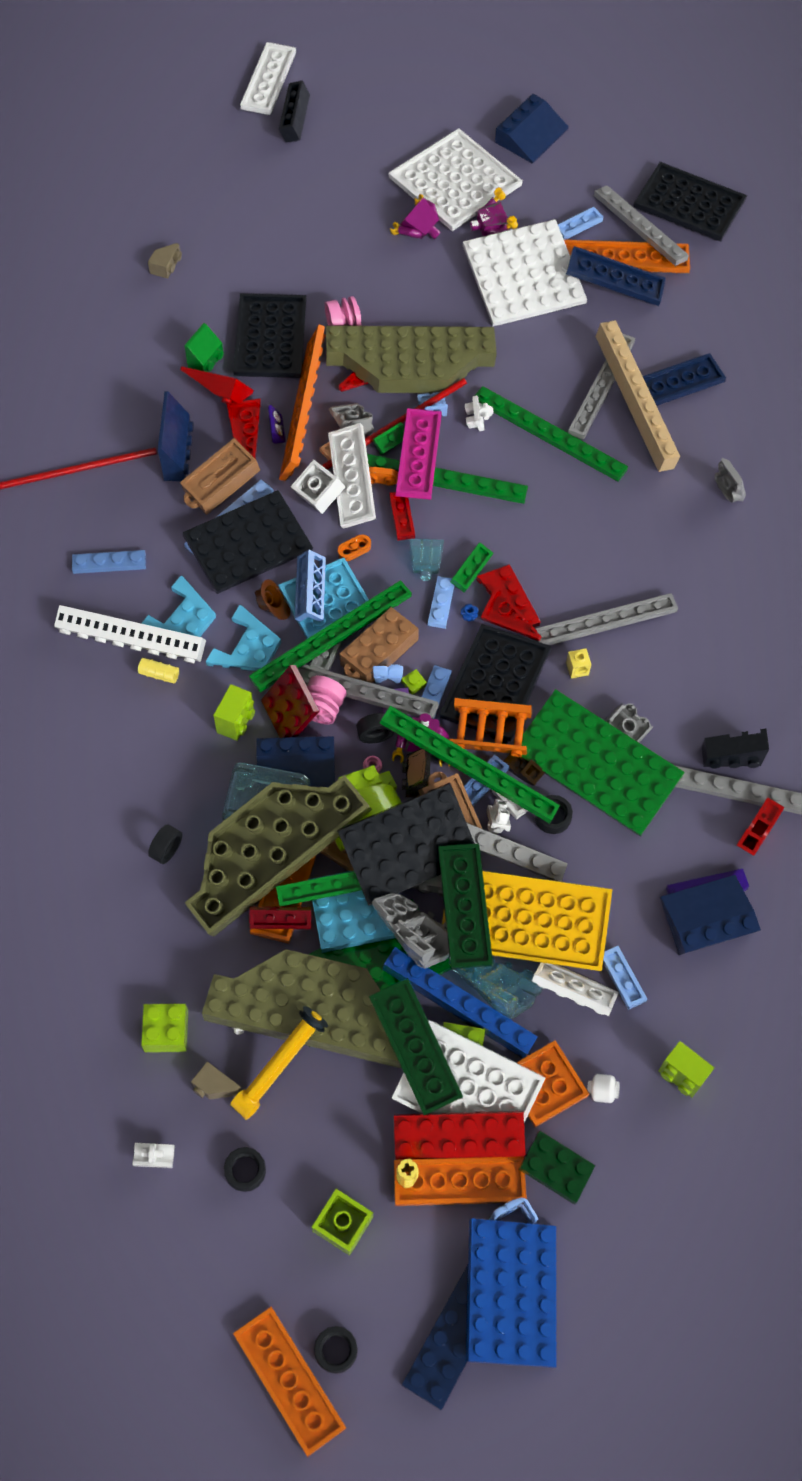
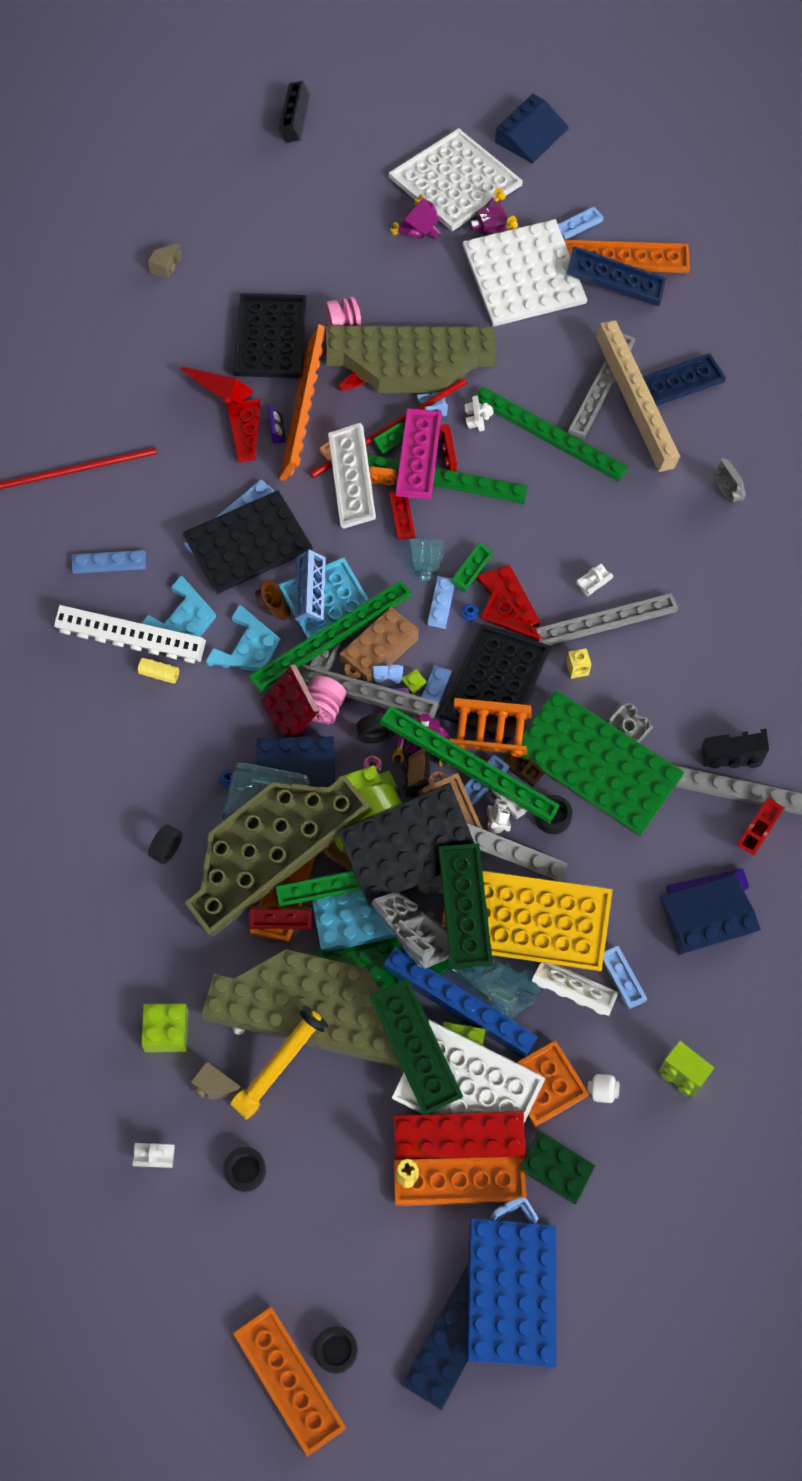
(174, 439): dark blue slope -> none
(203, 349): green slope -> none
(219, 477): medium nougat piece -> none
(223, 778): none -> blue plate
(234, 712): lime brick -> none
(268, 78): white plate -> none
(318, 486): white brick -> none
(342, 1222): lime brick -> none
(352, 414): light grey slope -> none
(353, 547): orange plate -> none
(448, 447): none -> red plate
(594, 579): none -> white hips
(641, 225): light grey plate -> none
(690, 201): black plate -> none

